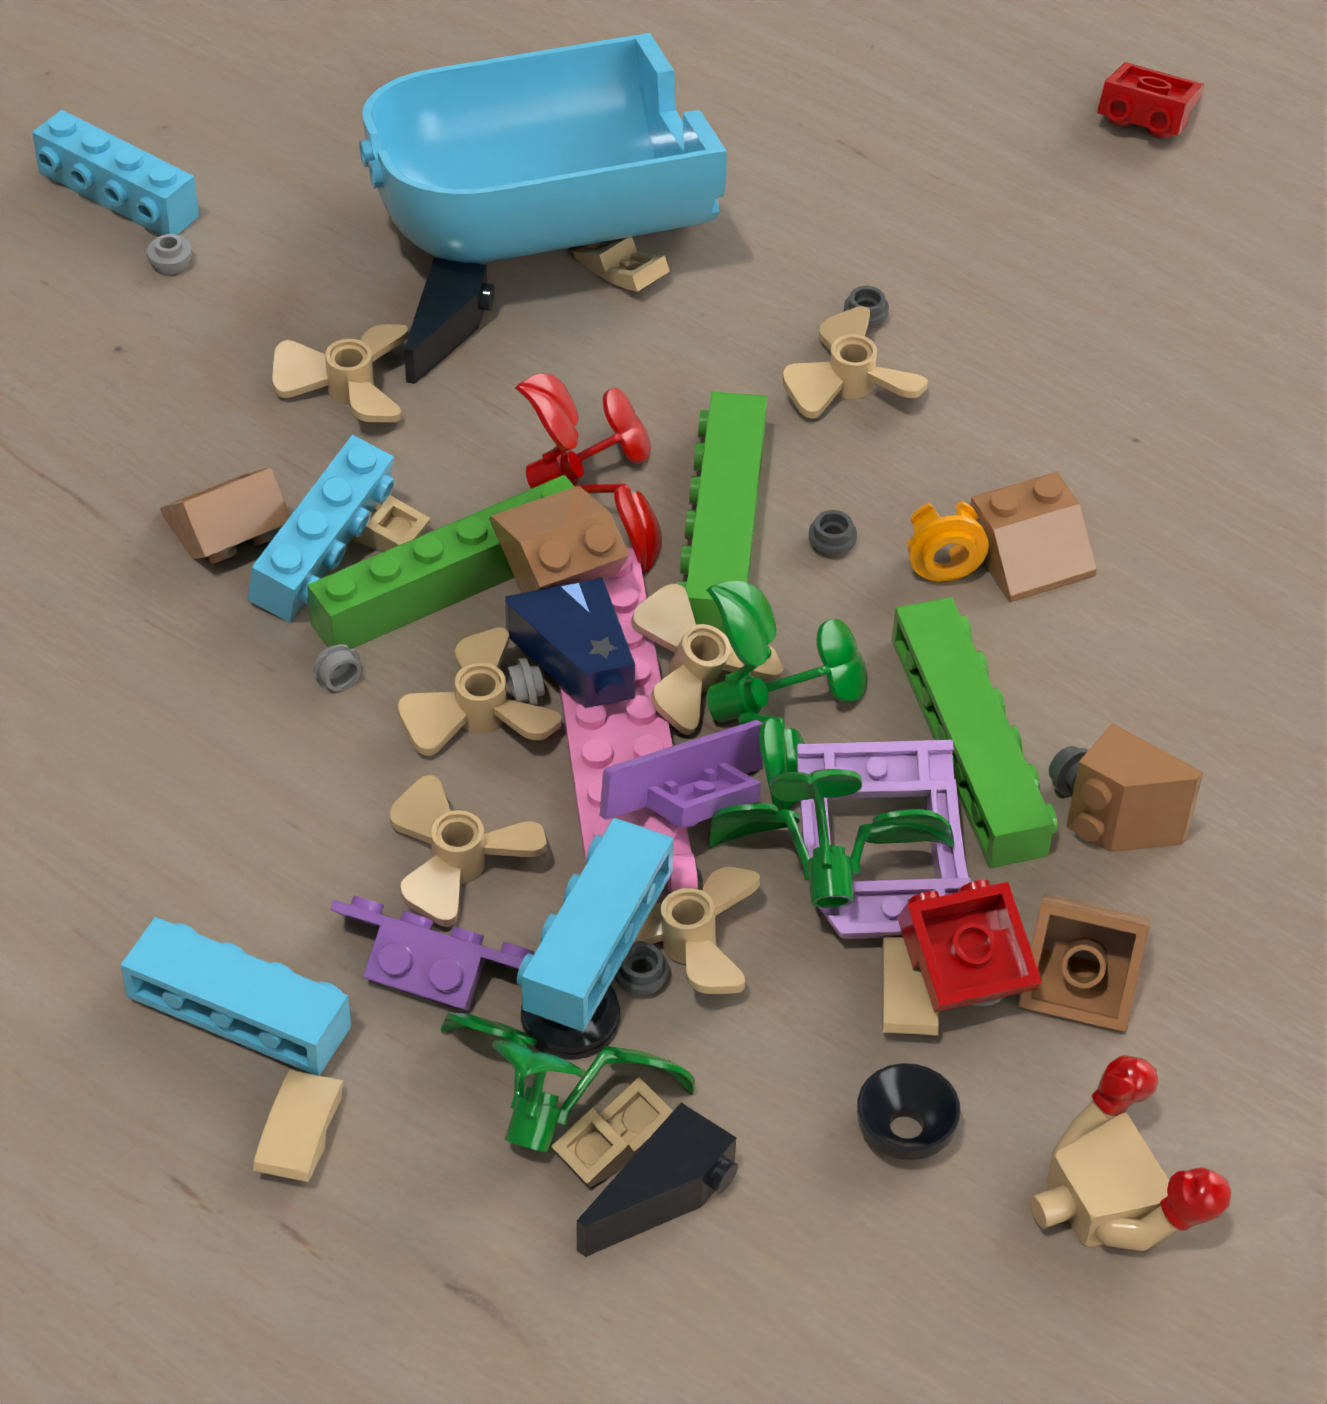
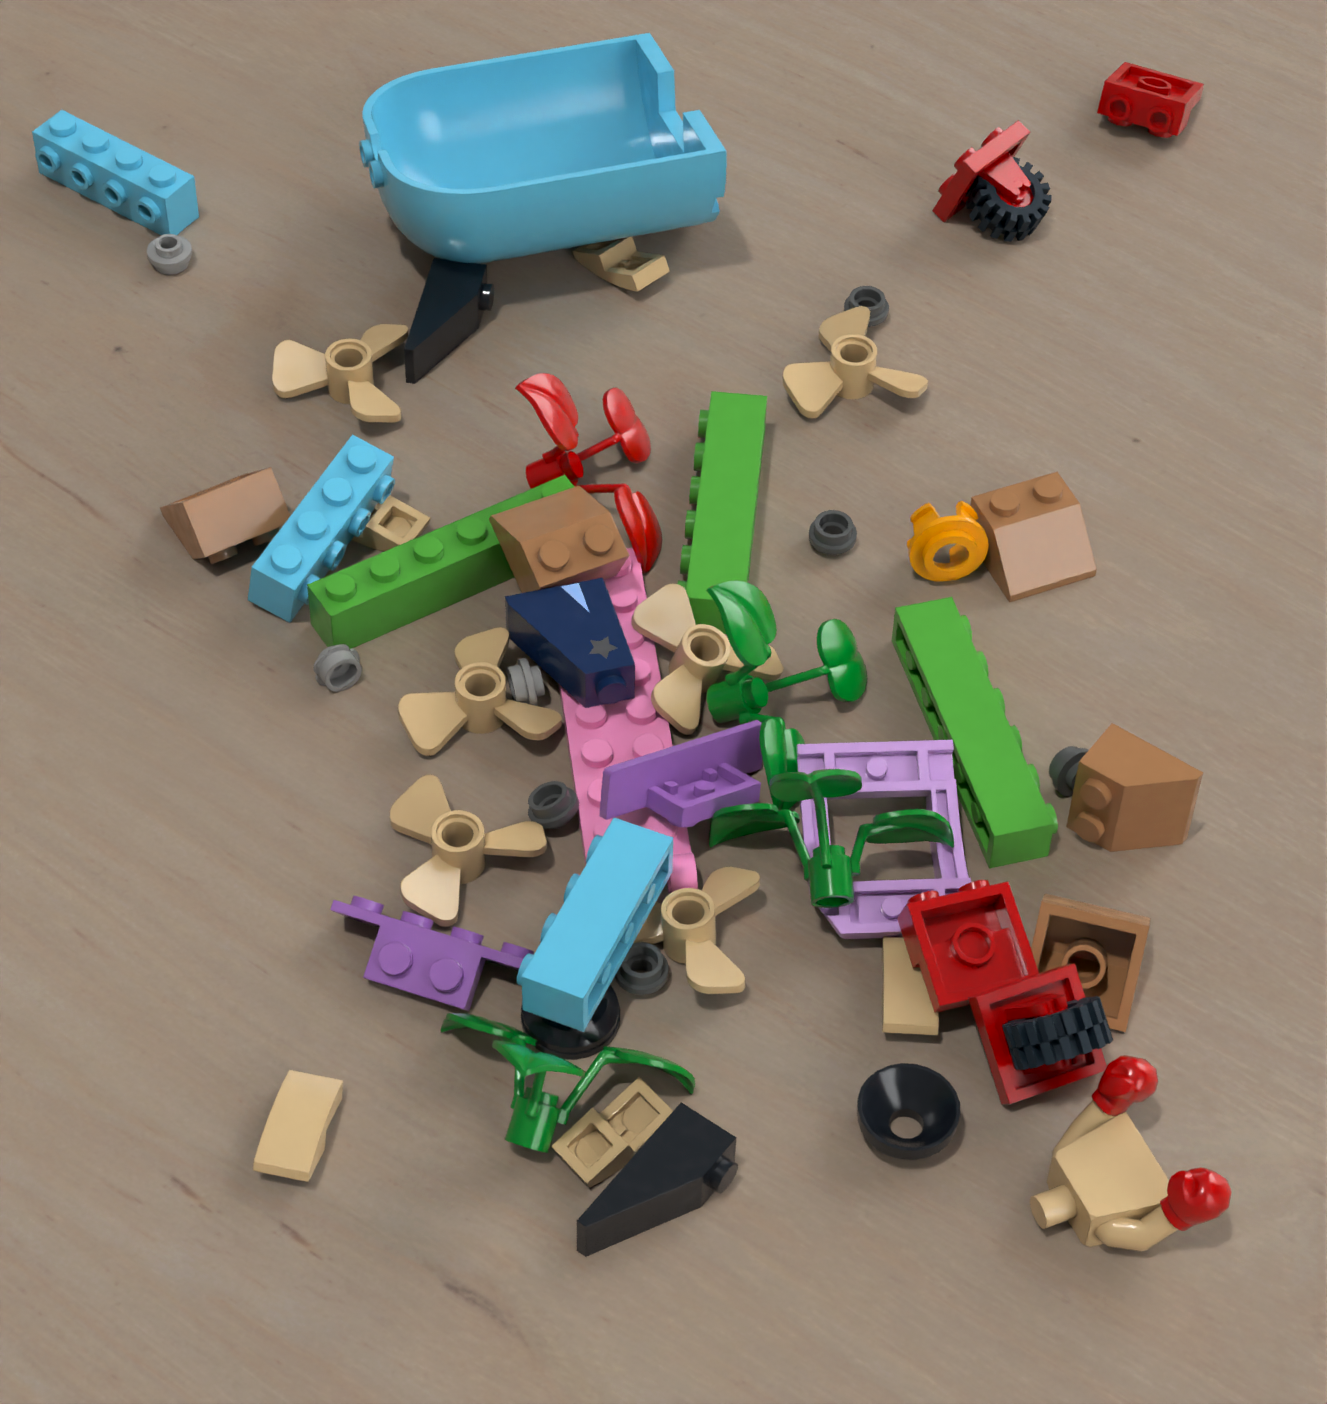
(237, 995): medium azure brick -> none
(552, 805): none -> dark grey plate
(997, 187): none -> plate
(1041, 1033): none -> red plate

